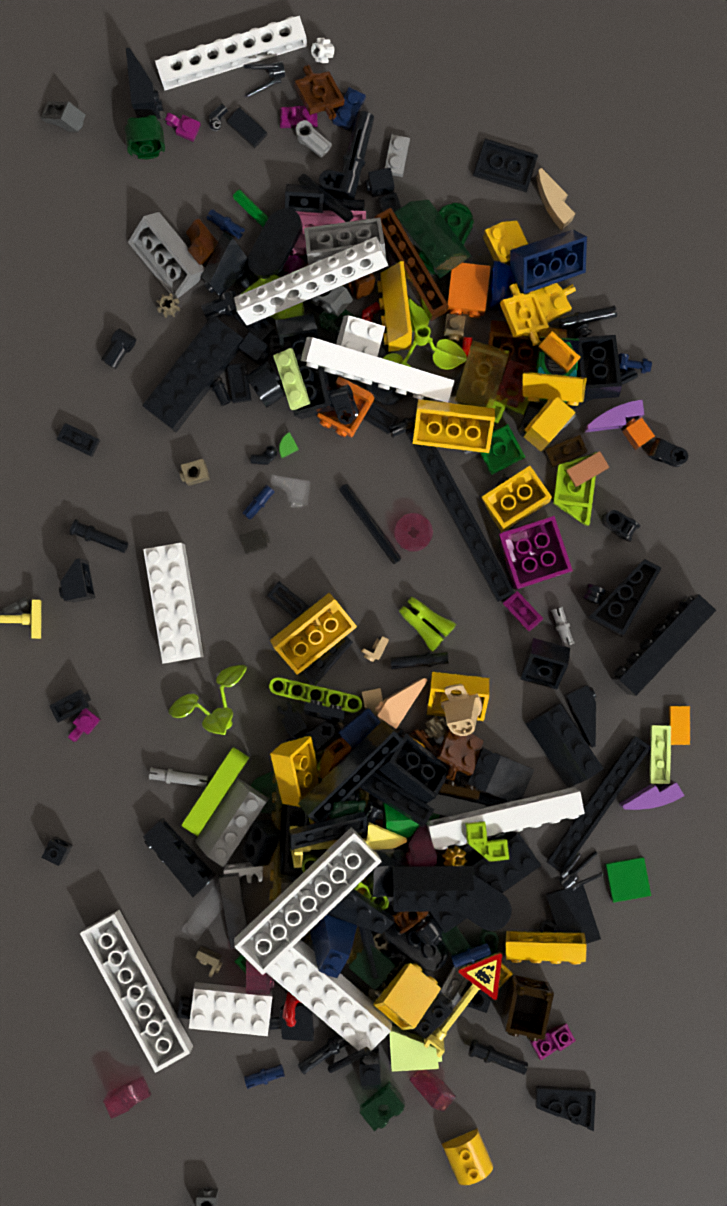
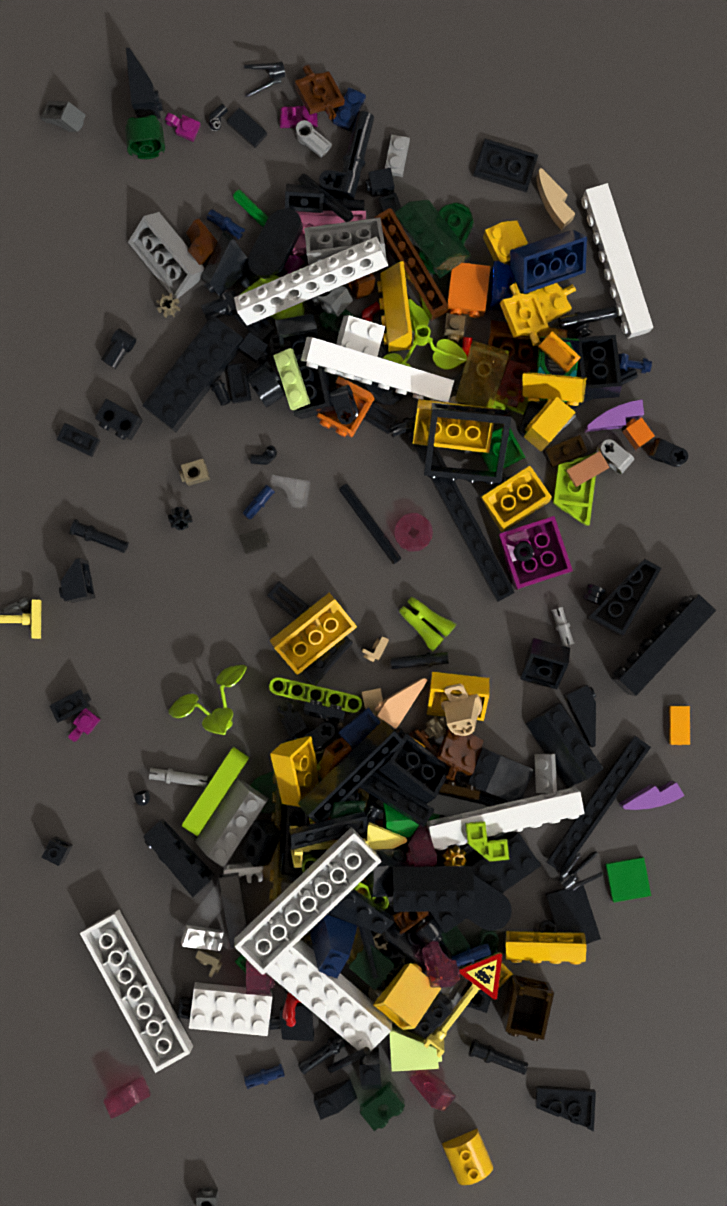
(120, 417): none -> black brick
(142, 798): none -> black hinge
(173, 603): white brick -> none
(180, 518): none -> black gear
(202, 938): none -> white plate
(229, 61): white brick -> none
(287, 445): bright green tile -> none
(322, 50): white gear -> none
(334, 1098): none -> black slope
(440, 969): none -> clear pink arch
(473, 414): none -> black window
(523, 611): magenta plate -> none
(529, 549): none -> black plate
(545, 773): none -> light grey plate
(555, 1039): magenta slope -> none
(617, 261): none -> white brick
(617, 457): none -> light grey piece
(623, 527): black piece -> none
(660, 754): yellowish green plate -> none

